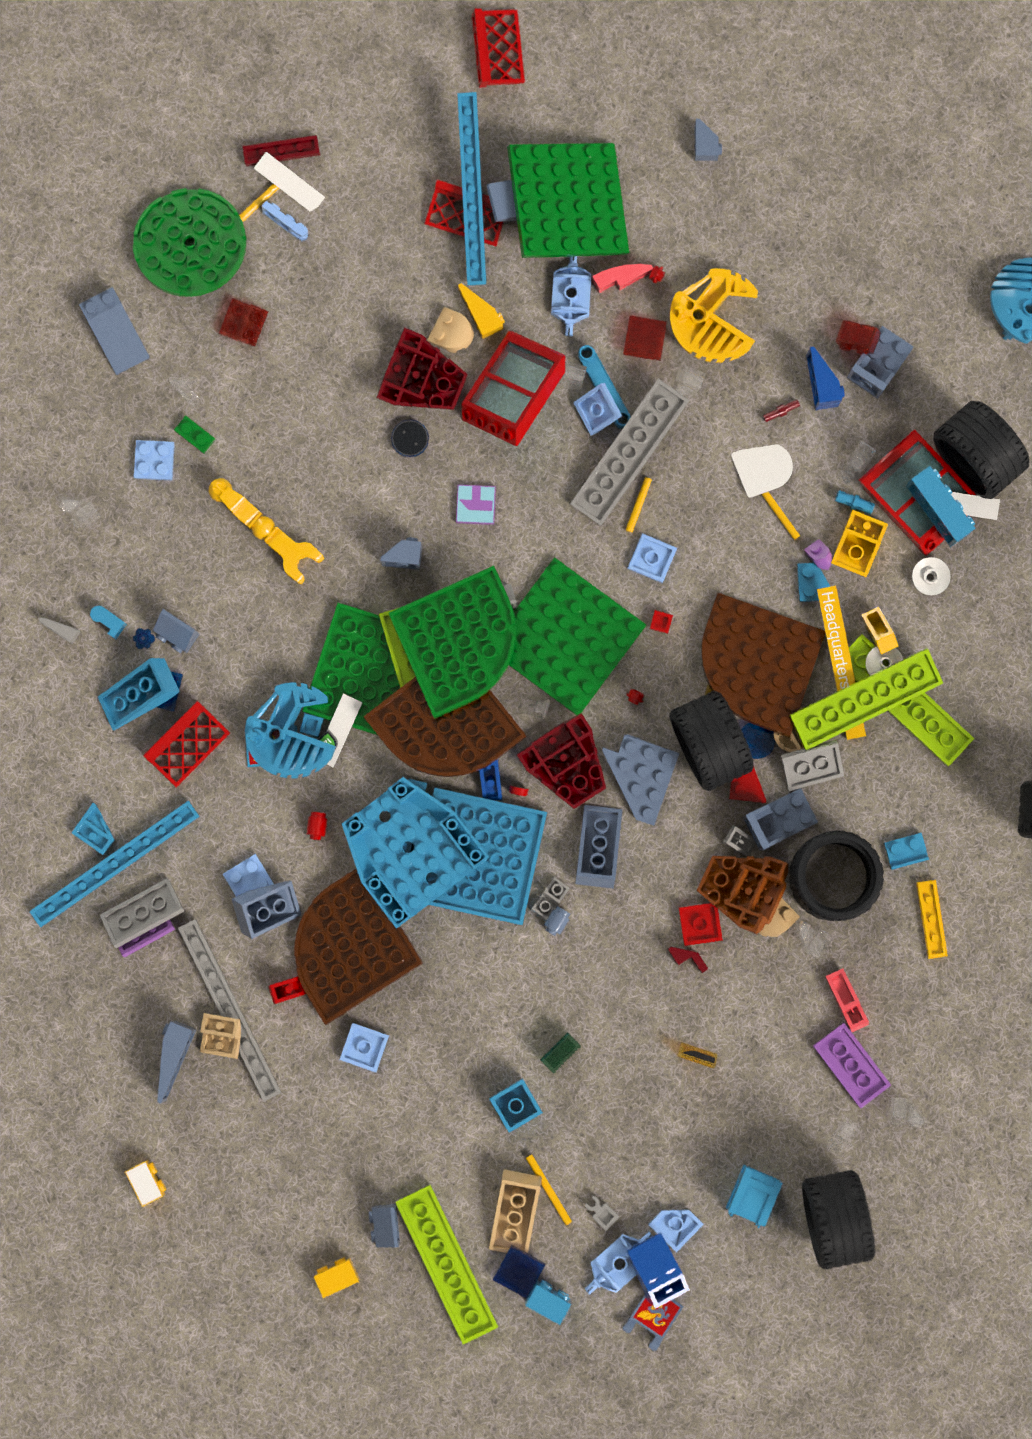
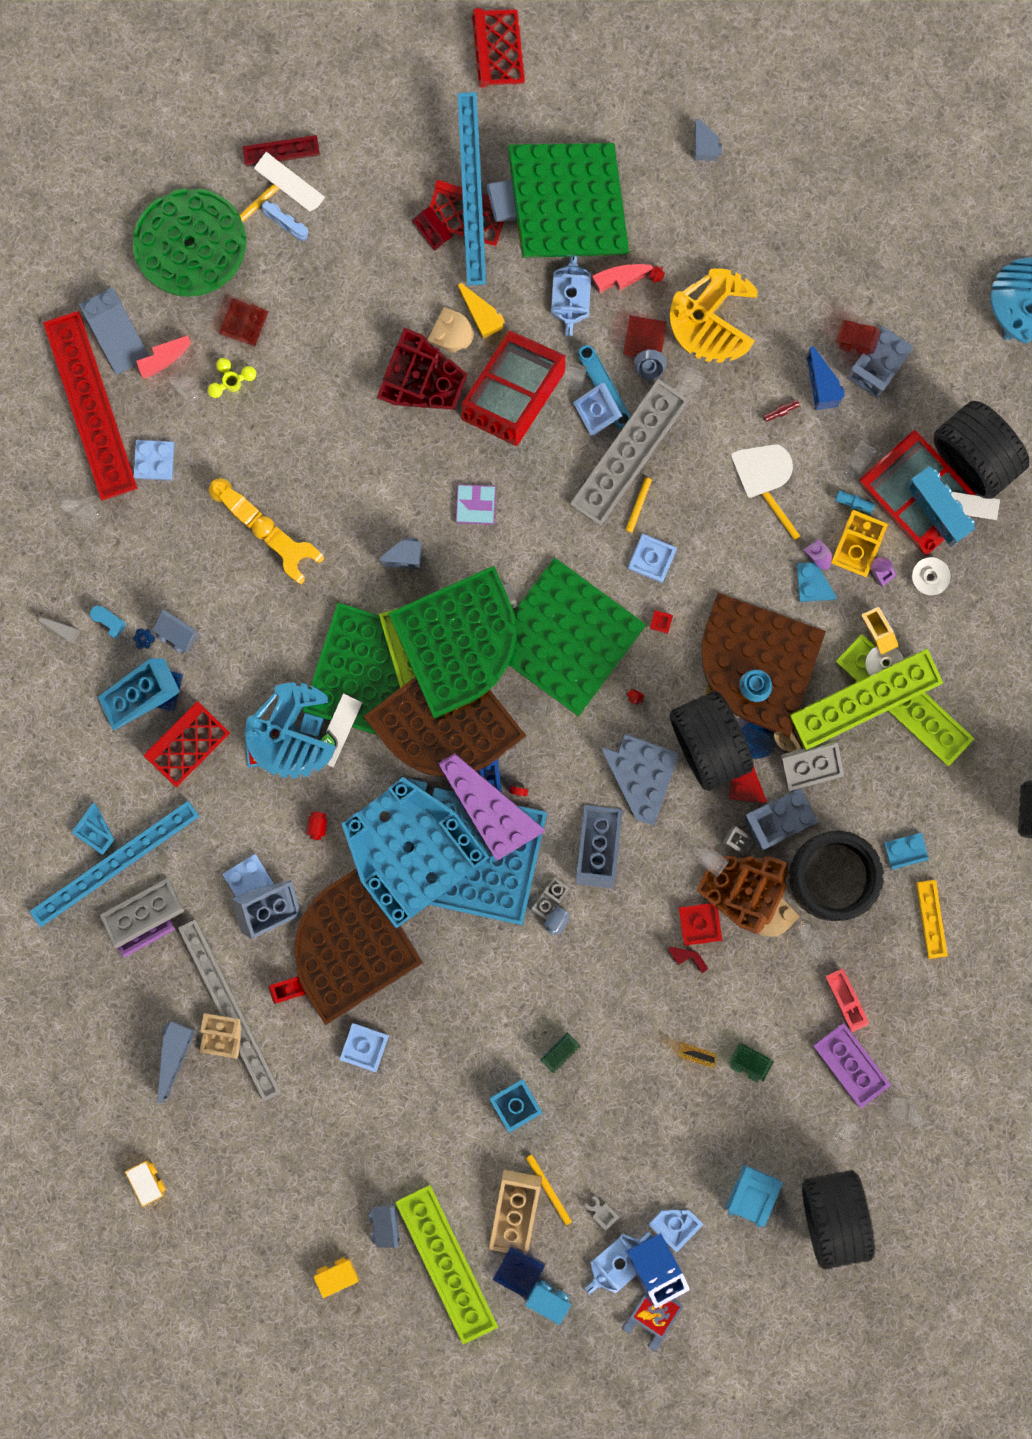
(90, 405): none -> red plate
(163, 356): none -> coral slope
(194, 434): green plate -> none
(223, 365): none -> neon yellow piece
(410, 438): black tile -> none
(432, 228): none -> dark red slope
(494, 815): none -> medium lavender wing
(566, 761): dark red wedge -> none
(650, 364): none -> sand blue hat
(708, 859): none -> clear slope
(751, 1062): none -> clear green brick
(755, 685): none -> dark azure hat
(838, 646): yellow tile -> none
(883, 570): none -> medium lavender plate

